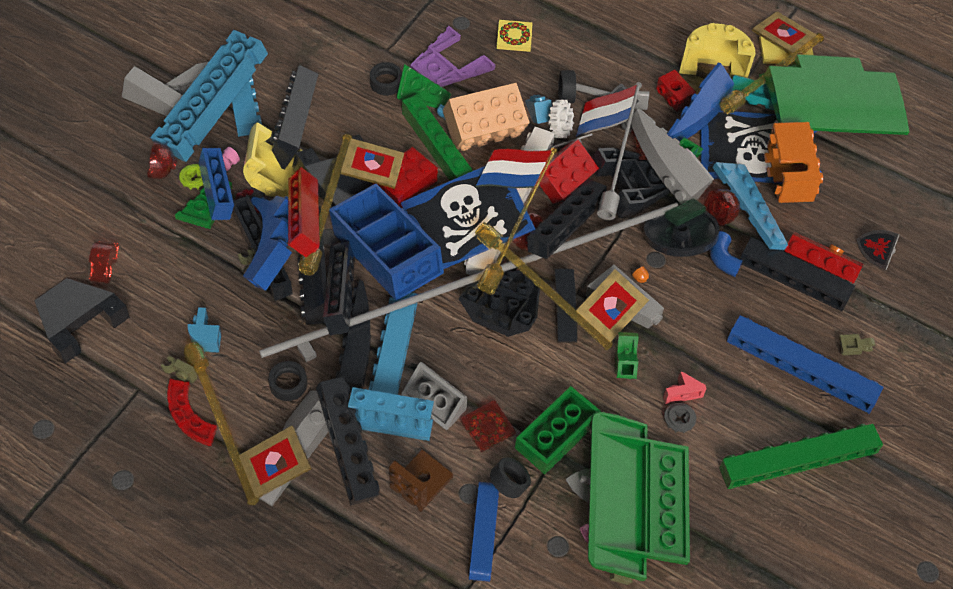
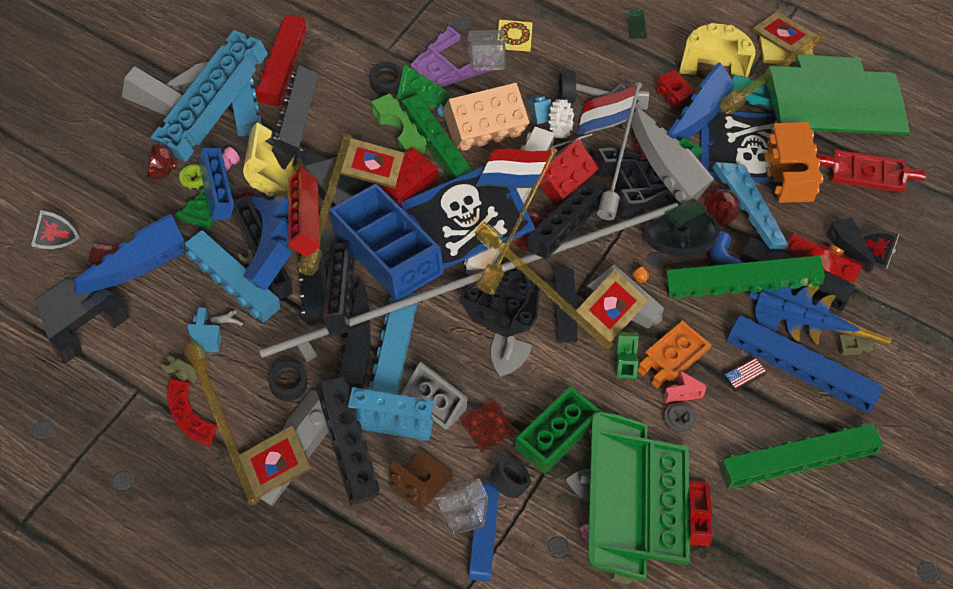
(53, 231): none -> shield
(147, 251): none -> blue wedge
(227, 318): none -> light grey bar
(229, 274): none -> dark azure brick
(281, 60): none -> red brick
(388, 111): none -> bright green arch
(464, 506): none -> clear slope
(486, 50): none -> clear slope
(508, 354): none -> light grey shield
(636, 24): none -> clear green tile
(673, 353): none -> orange tile
(700, 513): none -> red slope
(745, 277): none -> green brick
(745, 374): none -> tile
(800, 311): none -> blue animal
(848, 238): none -> black slope
(870, 170): none -> red plate

